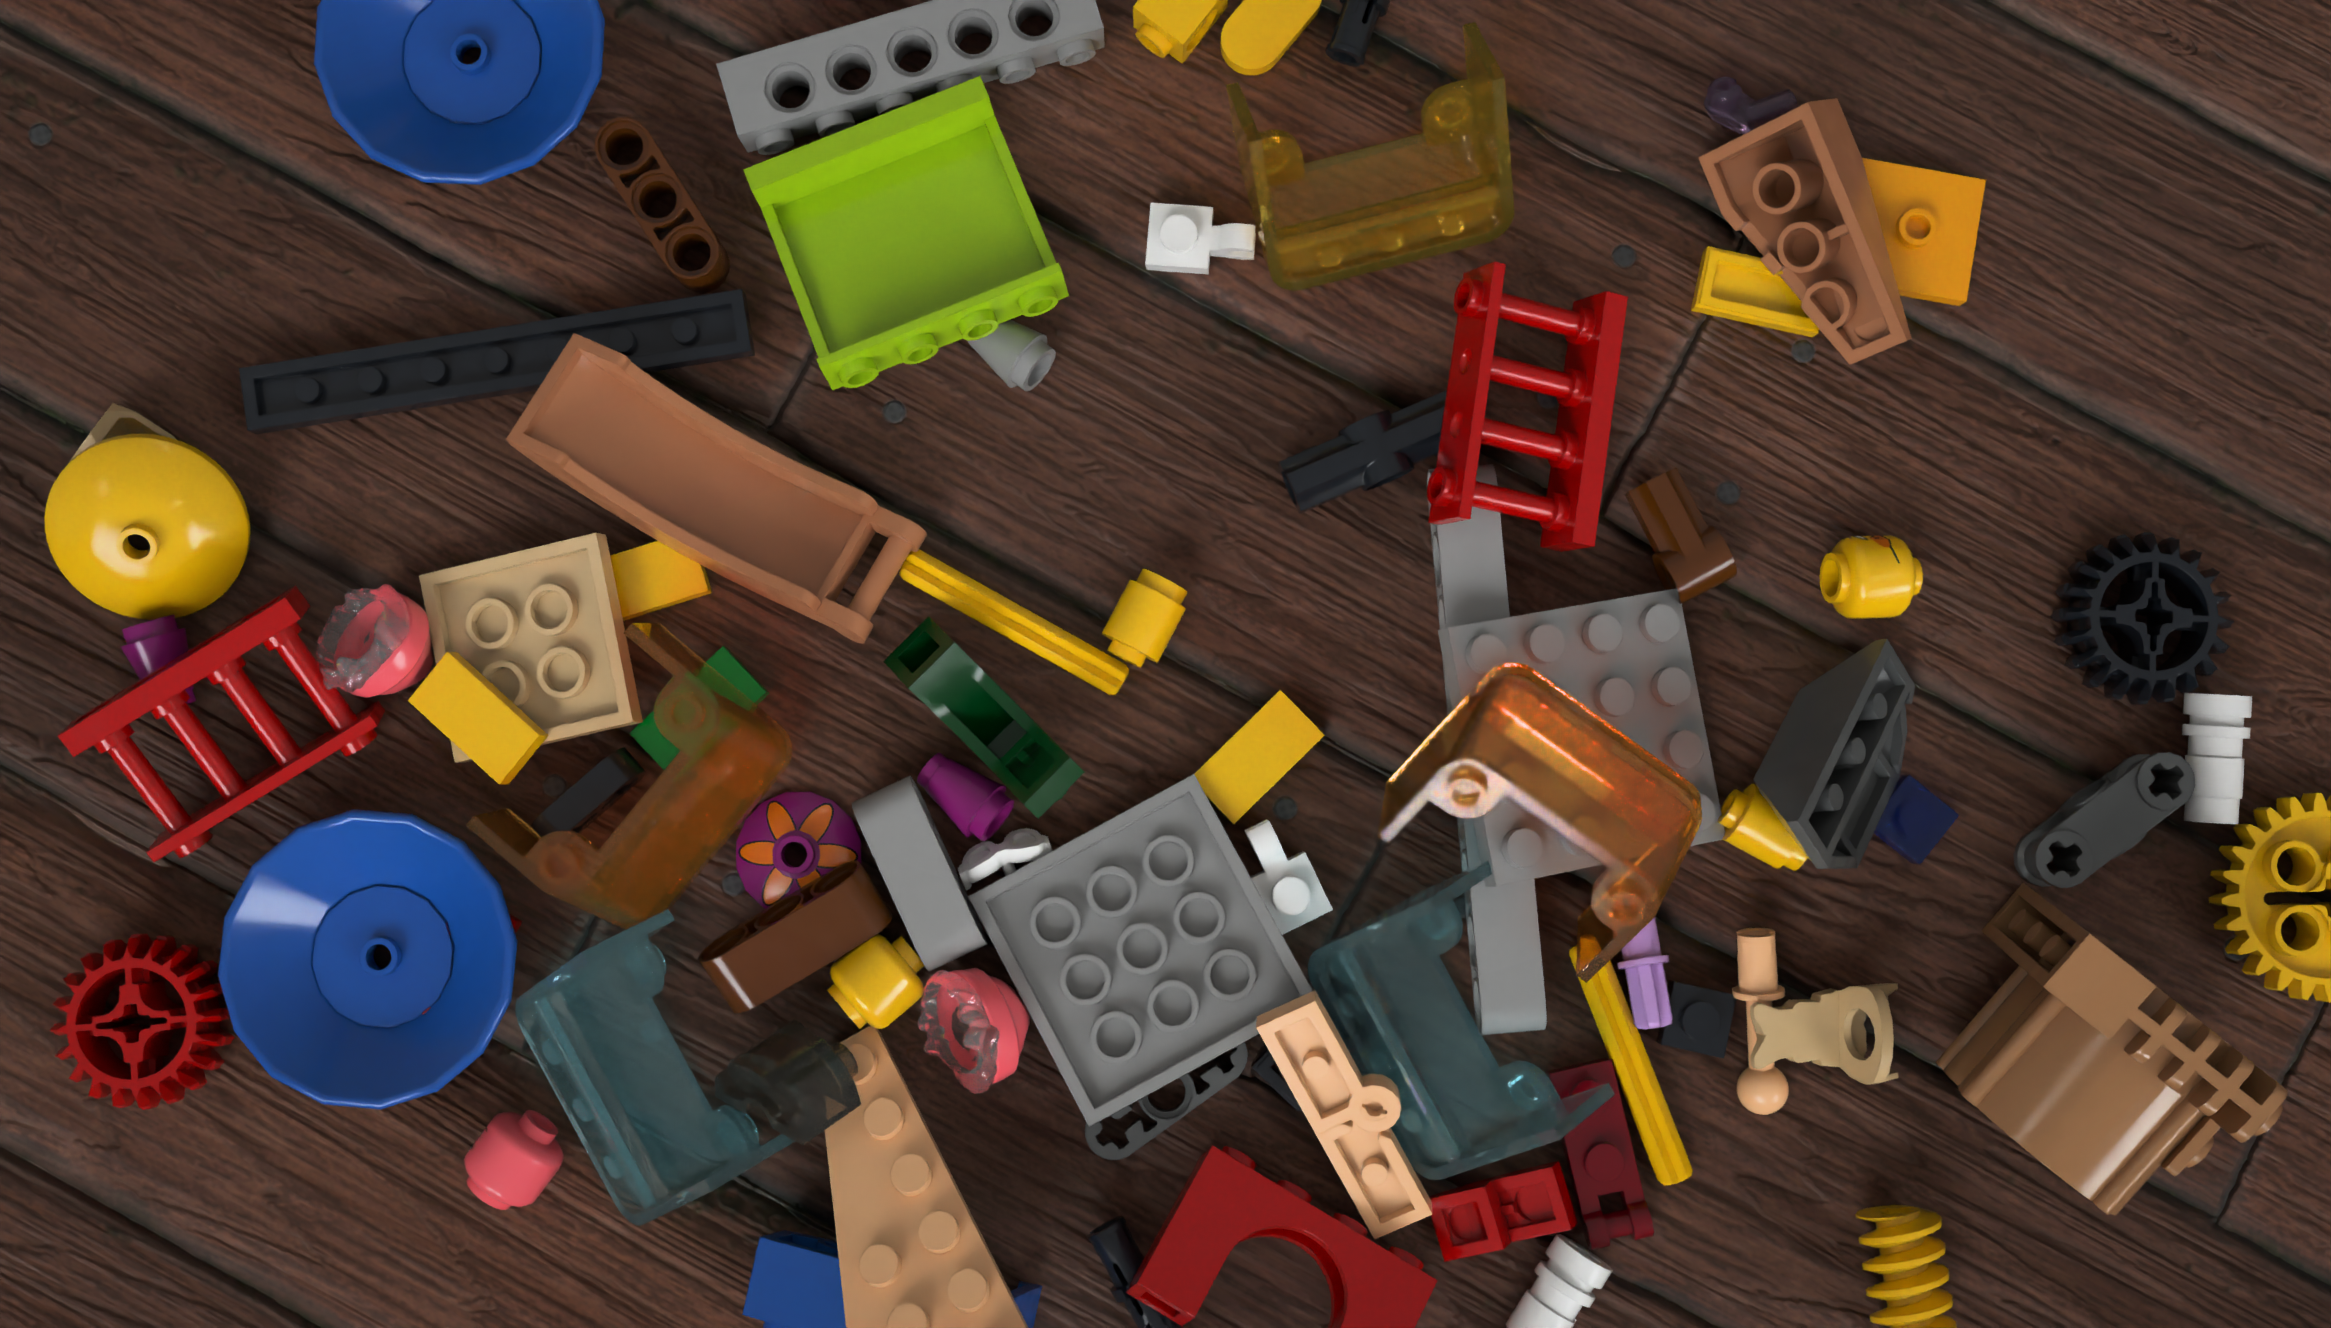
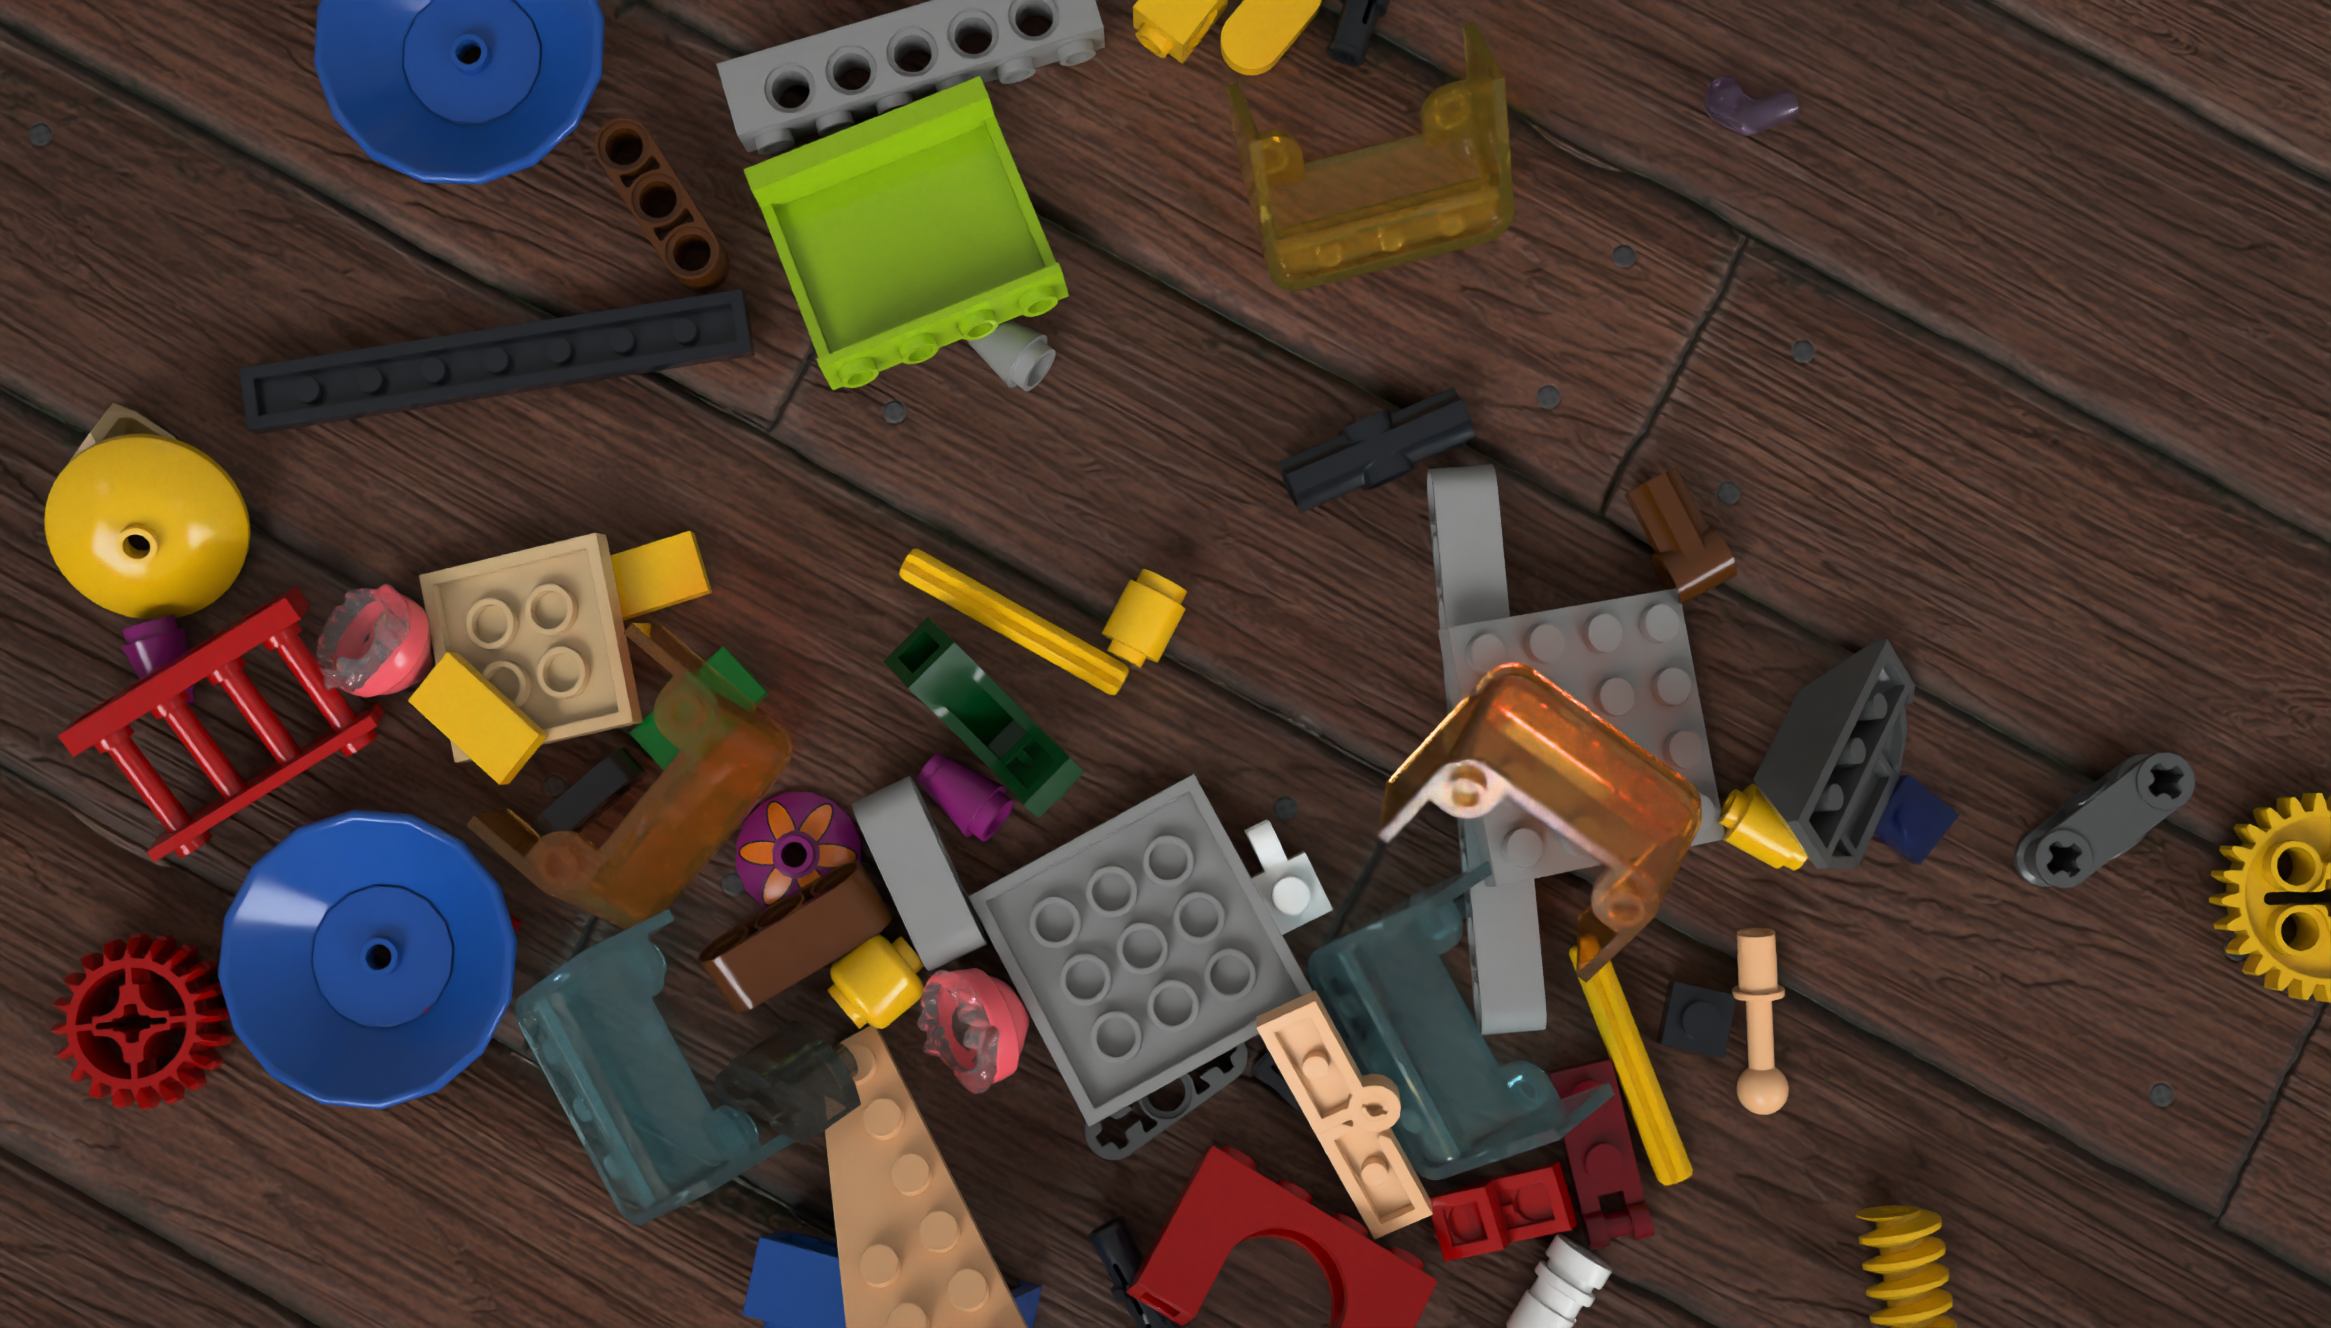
(513, 1159): coral head -> none
(710, 488): nougat windscreen -> none
(987, 857): white piece -> none
(1184, 239): white plate -> none
(1257, 756): yellow tile -> none
(1584, 413): red fence -> none
(1647, 979): lavender axle -> none
(1747, 292): yellow tile -> none
(1812, 215): nougat wedge -> none
(1829, 1031): tan hair -> none
(1870, 577): yellow head -> none
(1927, 228): light orange plate -> none
(2099, 1062): medium nougat hose -> none
(2149, 570): black gear -> none
(2216, 755): white axle -> none

